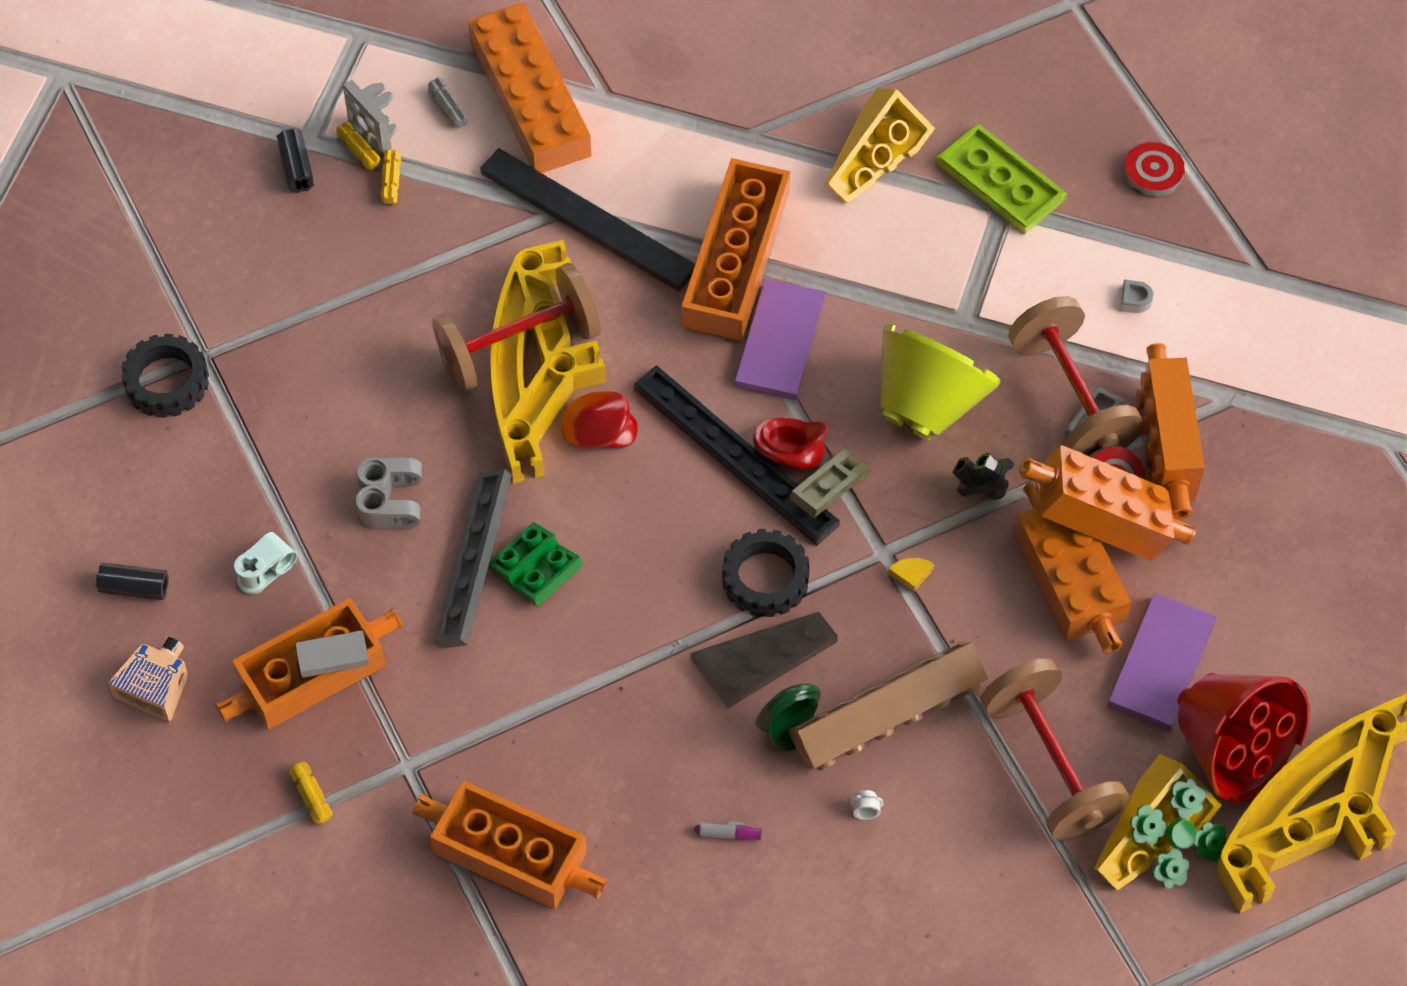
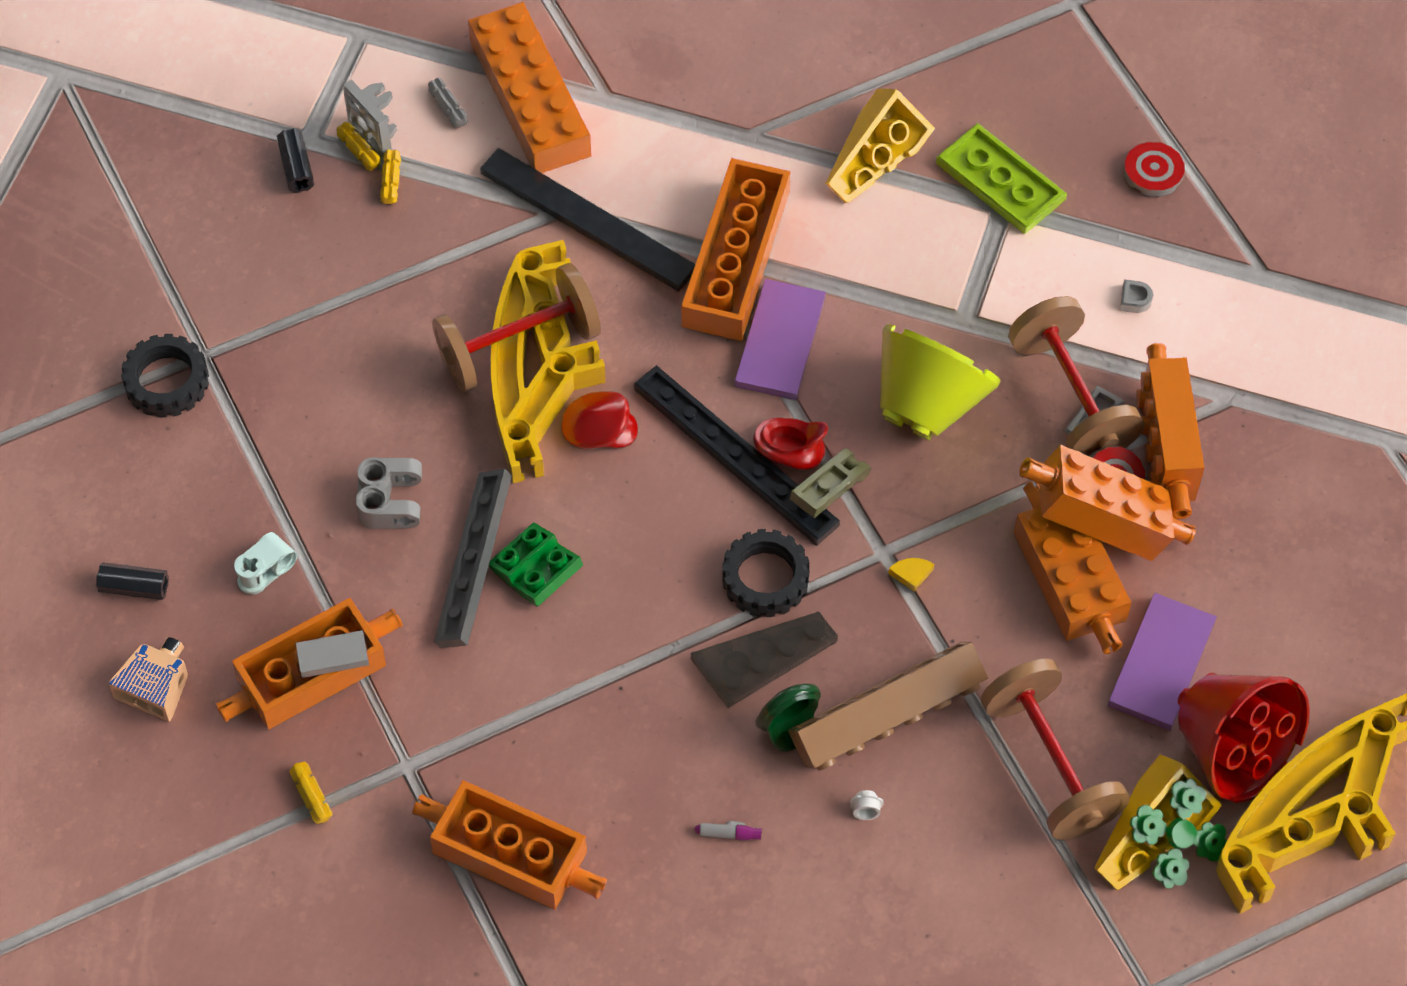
(983, 476): black hips -> none

